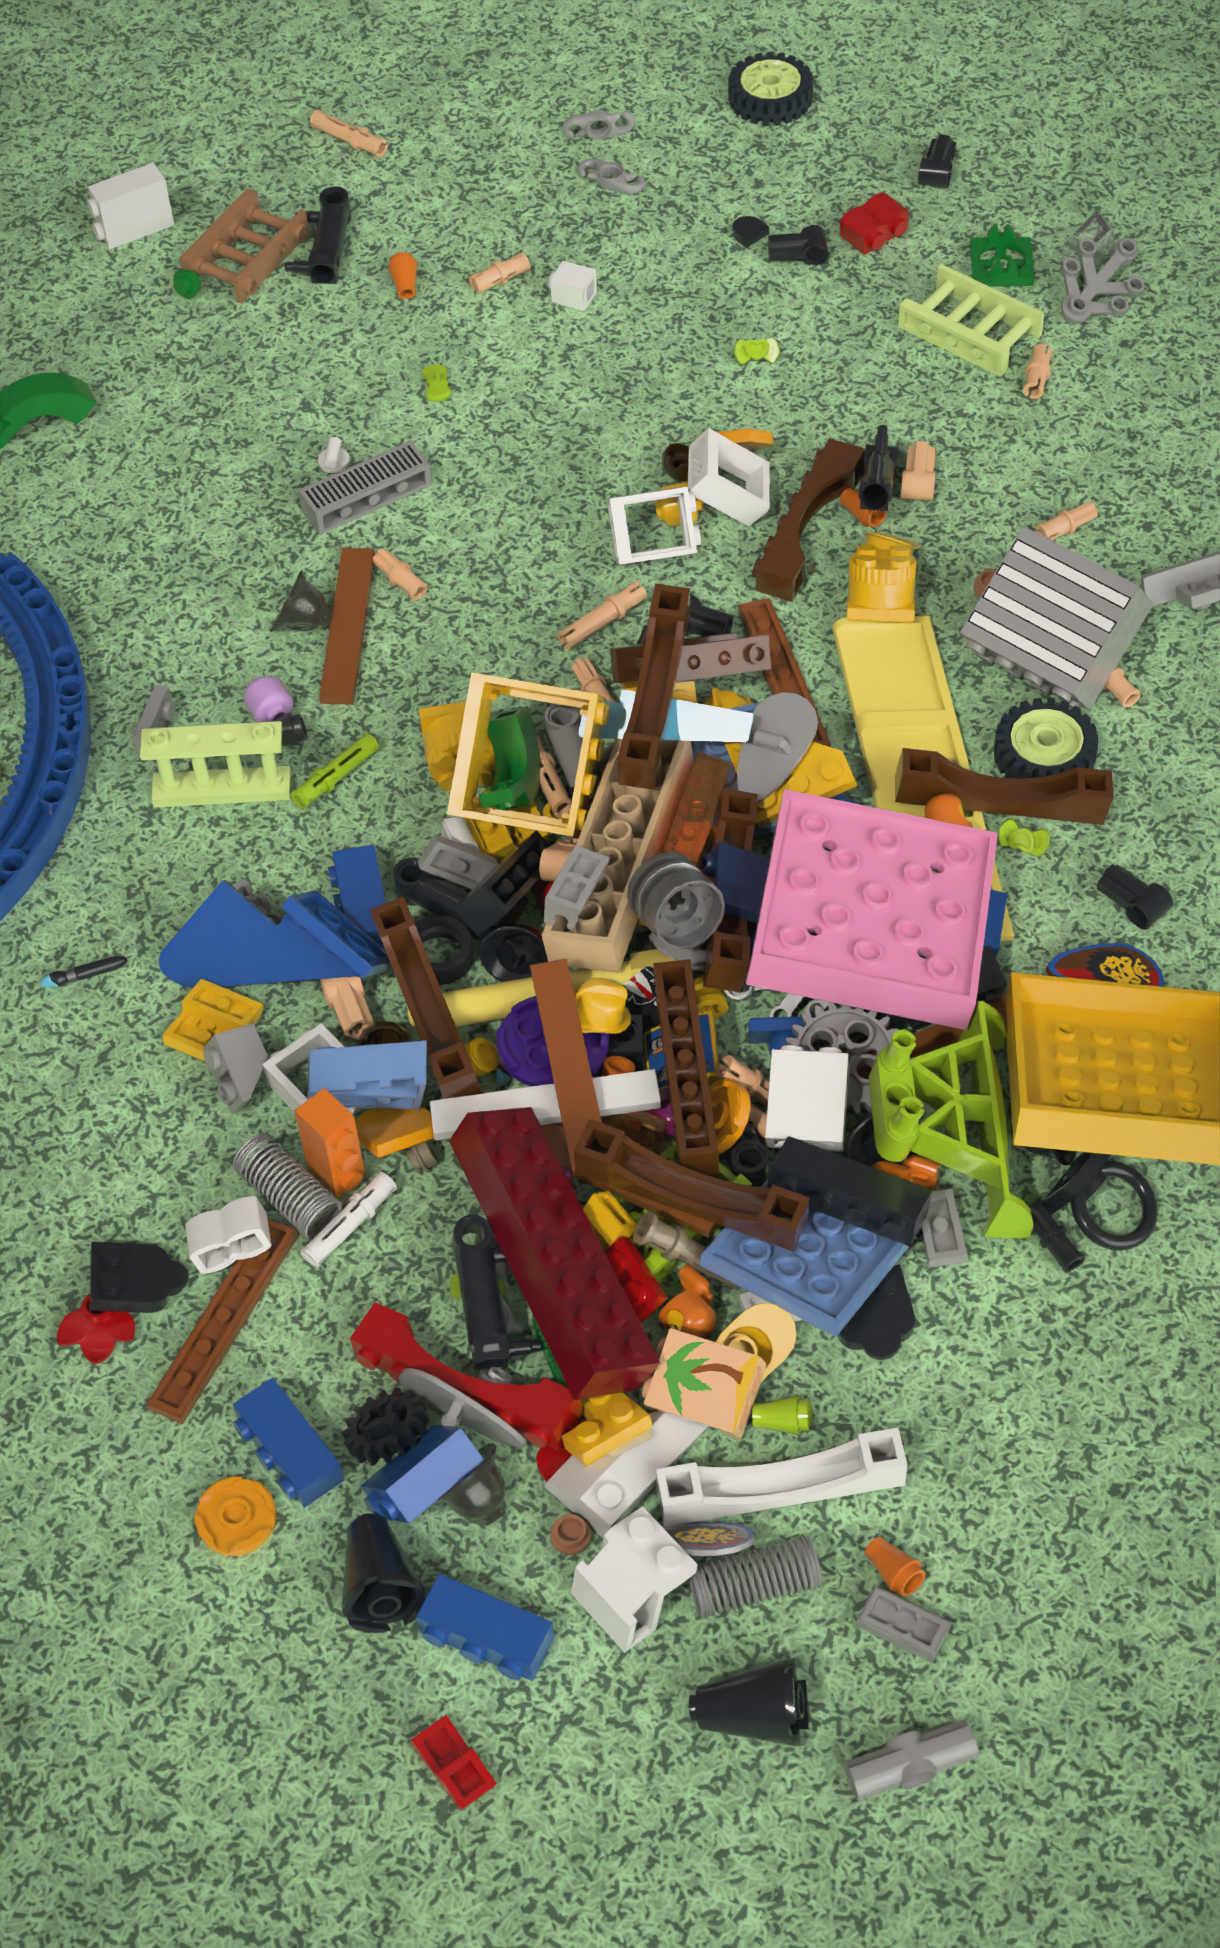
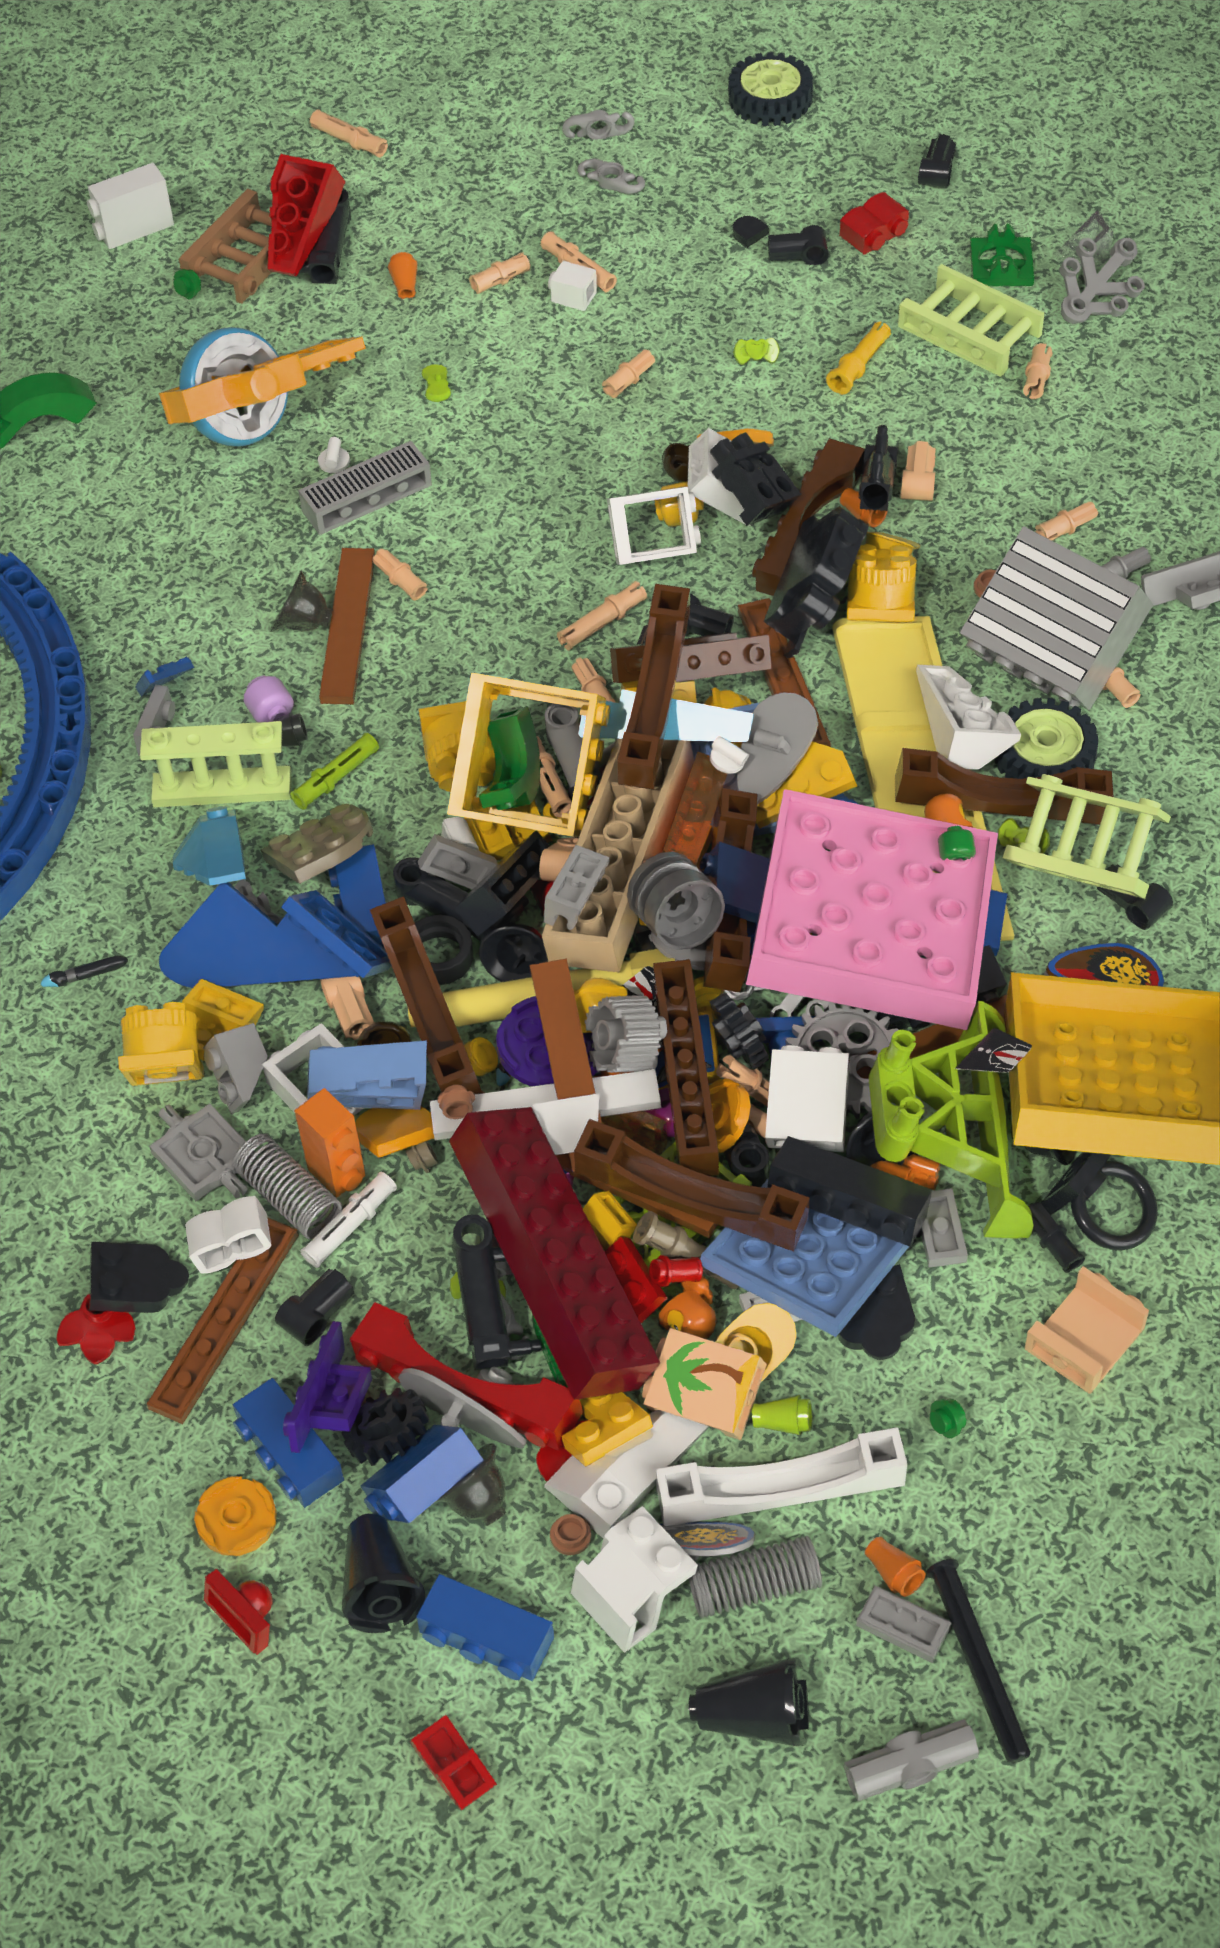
(160, 1045): none -> yellow piece
(164, 674): none -> blue tile
(200, 1151): none -> light grey plate
(212, 849): none -> dark azure wedge
(240, 370): none -> piece
(241, 1608): none -> red tile
(302, 204): none -> red wedge
(308, 1315): none -> black piece
(319, 843): none -> dark tan plate
(330, 1393): none -> dark purple bracket
(456, 1102): none -> nougat plate
(566, 1120): none -> white sticker
(570, 253): none -> light nougat pin
(625, 1034): none -> light grey brick
(628, 373): none -> light nougat axle
(675, 1270): none -> red pin
(727, 756): none -> white plate
(739, 1030): none -> black gear
(753, 478): none -> black hips
(814, 574): none -> black brick
(853, 364): none -> yellow pin
(947, 1417): none -> green plate
(956, 844): none -> green piece
(960, 721): none -> white wedge
(979, 1660): none -> black axle
(996, 1053): none -> black sticker
(1088, 1330): none -> light nougat panel
(1093, 869): none -> yellowish green fence
(1124, 565): none -> light grey axle

